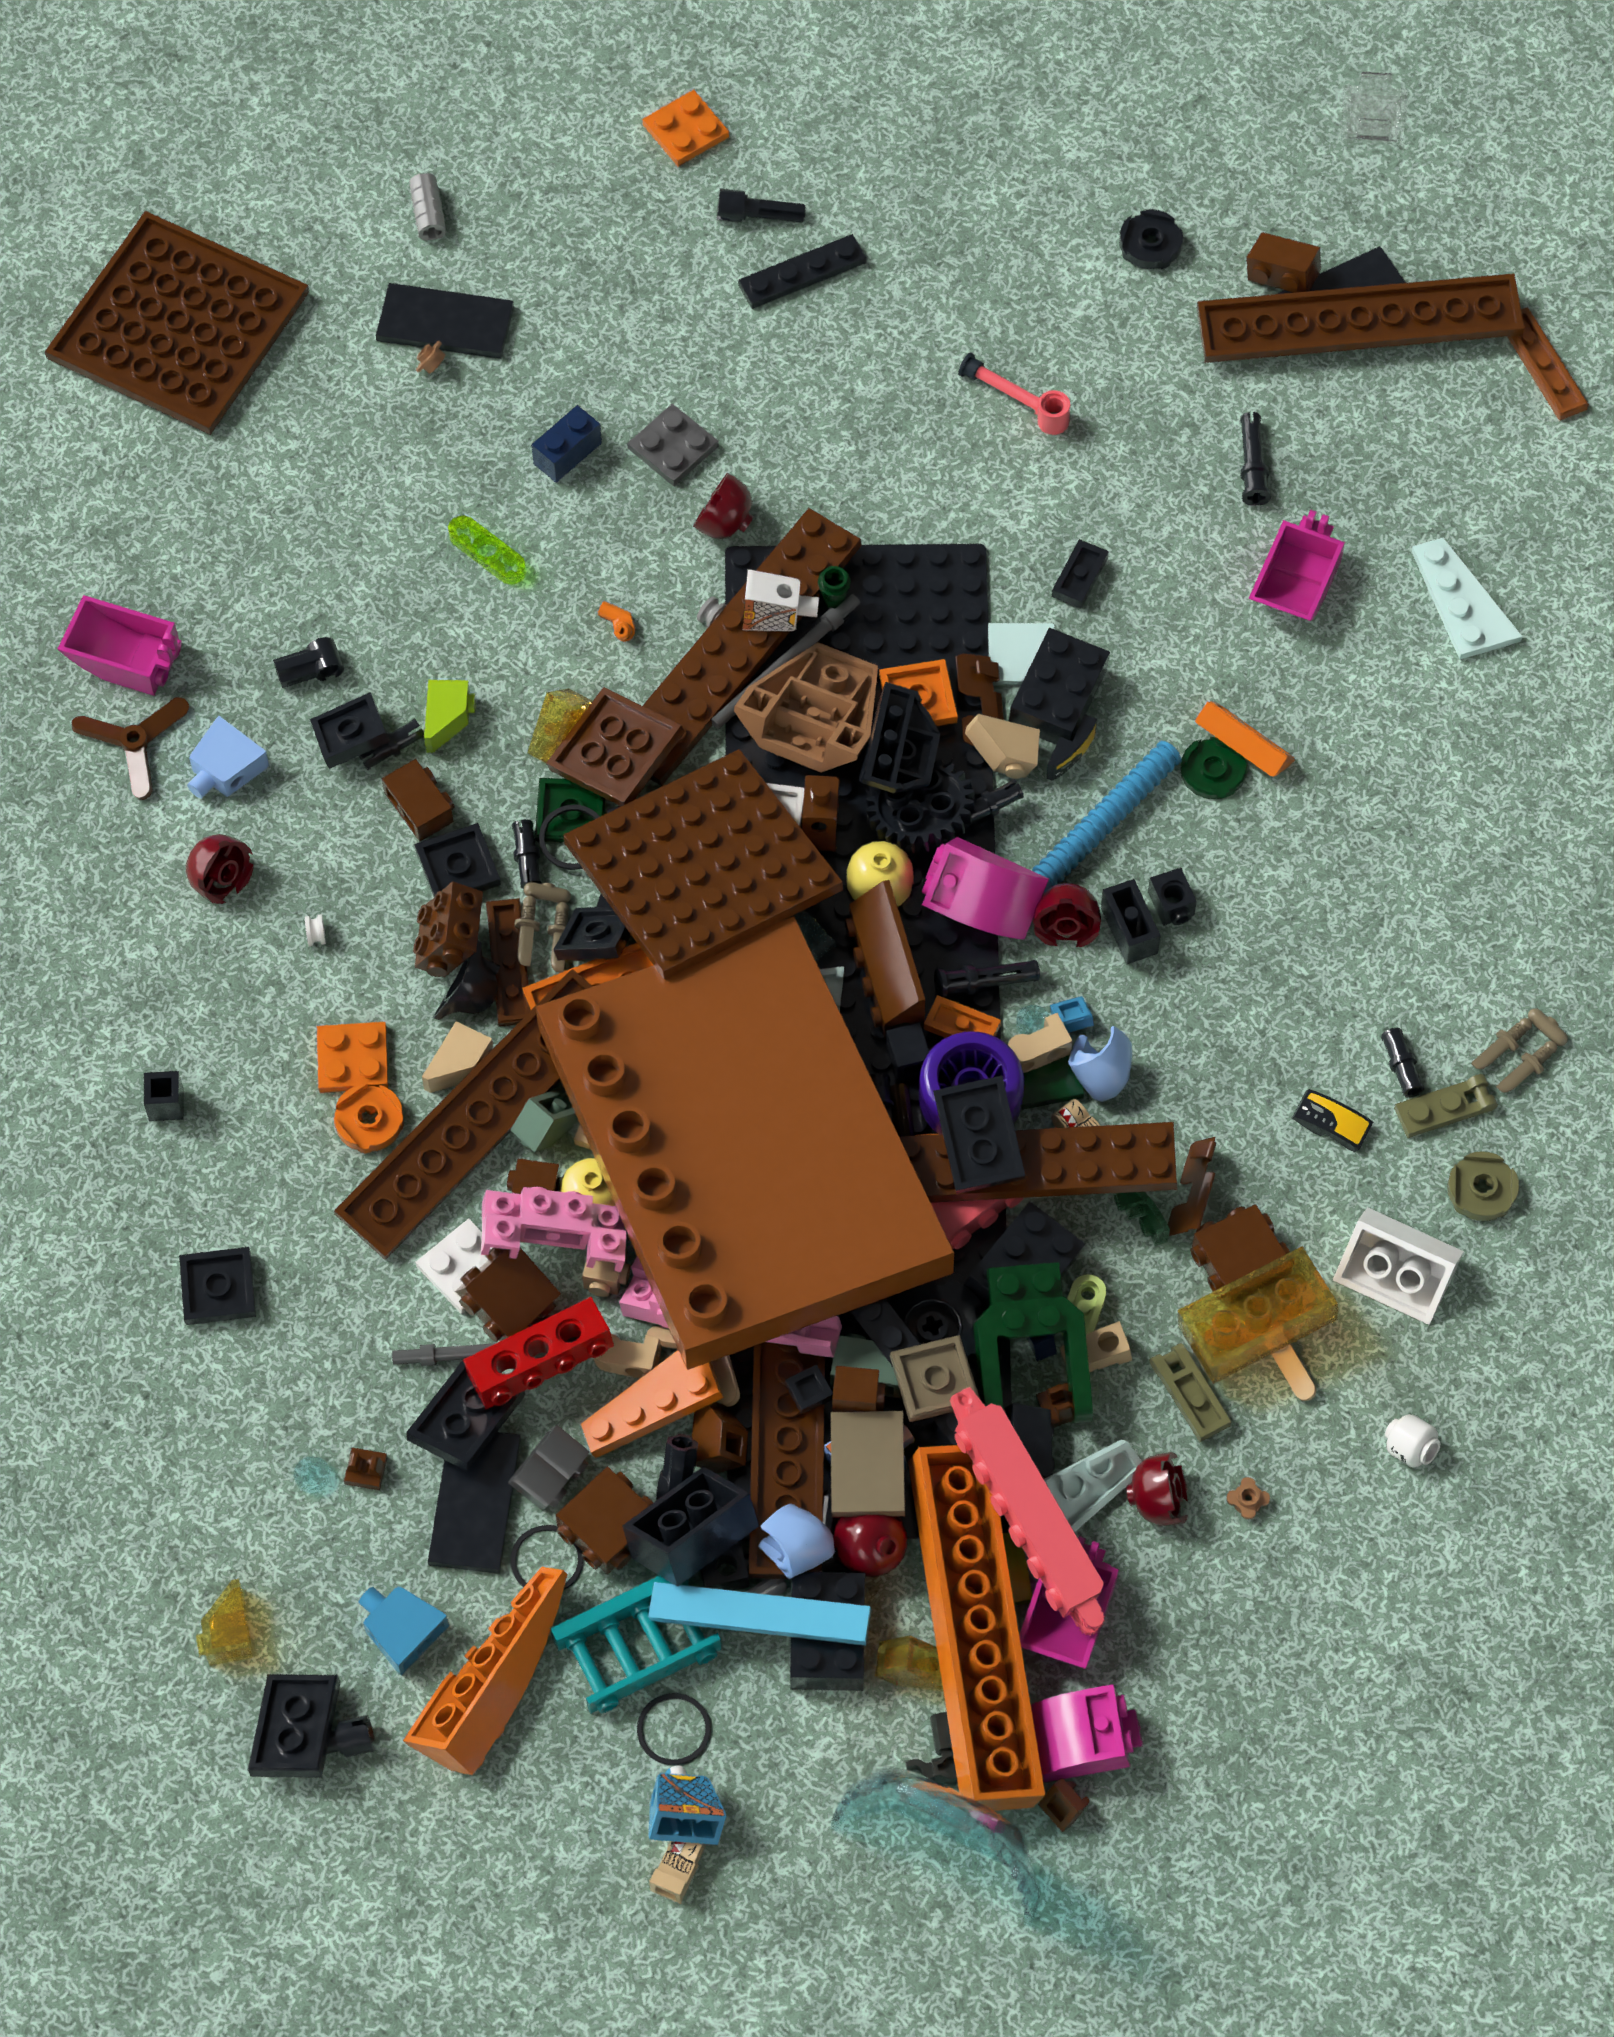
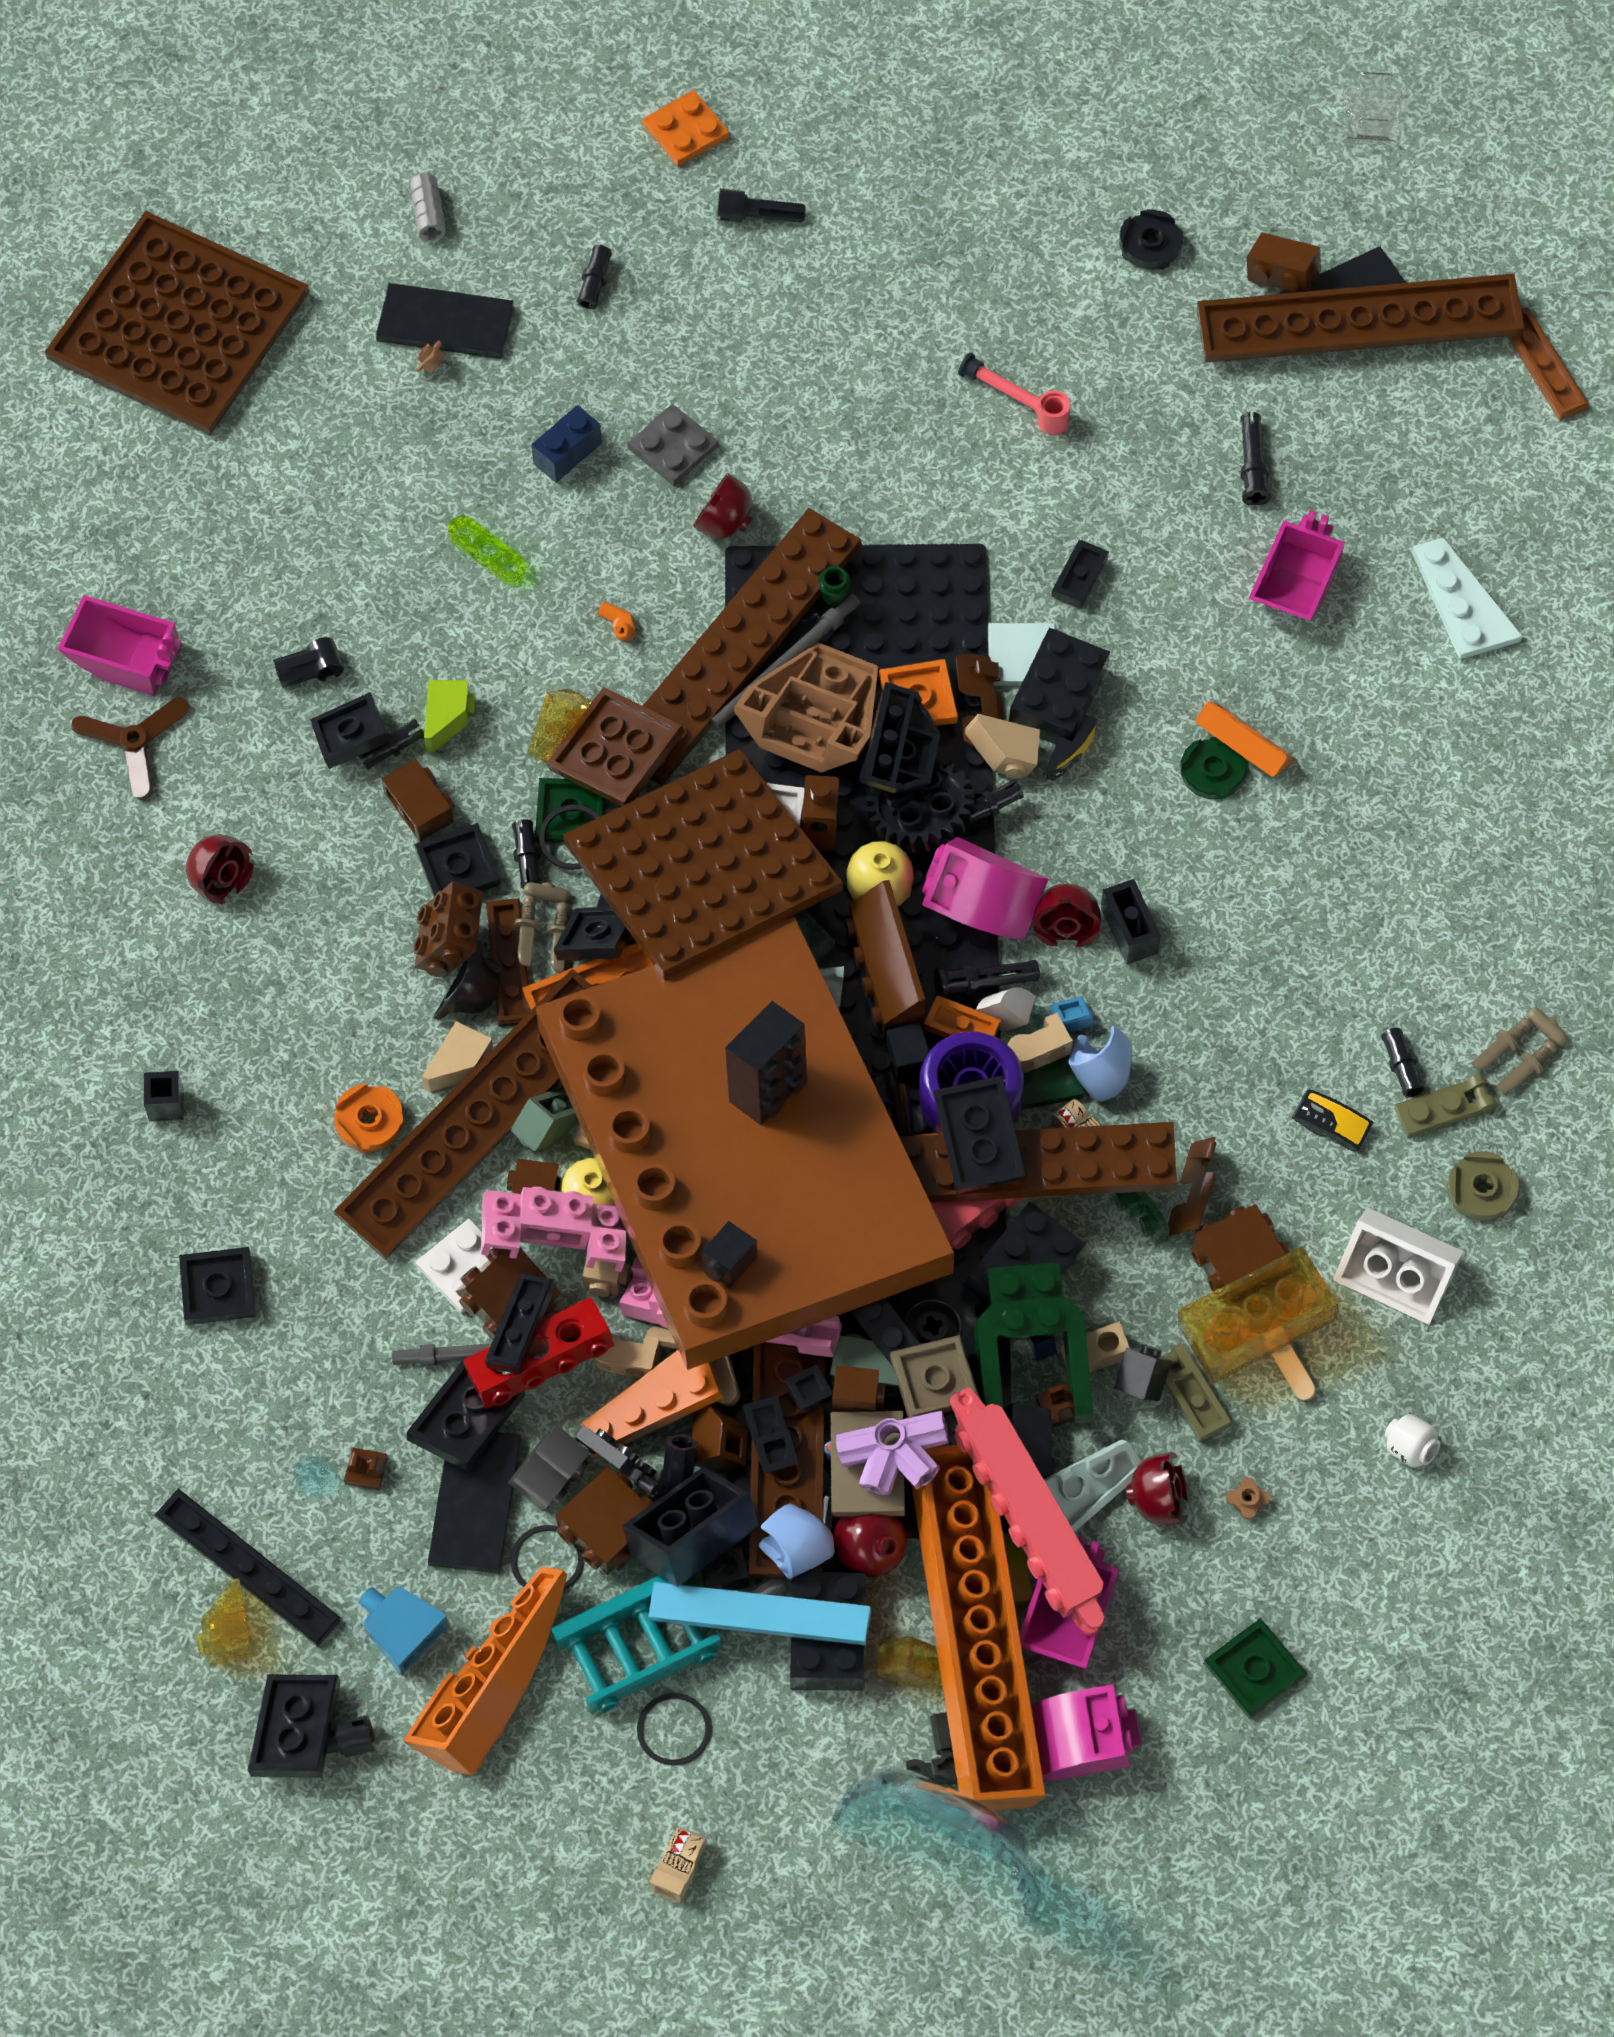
(225, 760): light blue torso -> none
(245, 1563): none -> black tile
(315, 930): white bush -> none
(352, 1056): orange plate -> none
(520, 1323): none -> black tile
(594, 277): none -> black pin
(621, 1459): none -> black plate
(685, 1809): dark azure torso -> none
(710, 611): light grey bush -> none
(729, 1254): none -> black brick
(766, 1063): none -> black brick
(770, 1434): none -> black slope
(775, 602): white torso -> none
(802, 271): black plate -> none
(904, 1456): none -> lavender piece
(1010, 1006): none -> white brick
(1063, 1804): reddish brown tile -> none
(1090, 1308): yellowish green plate -> none
(1108, 813): dark azure piece -> none
(1143, 1373): none -> black brick
(1172, 885): black brick -> none
(1255, 1668): none -> dark green tile

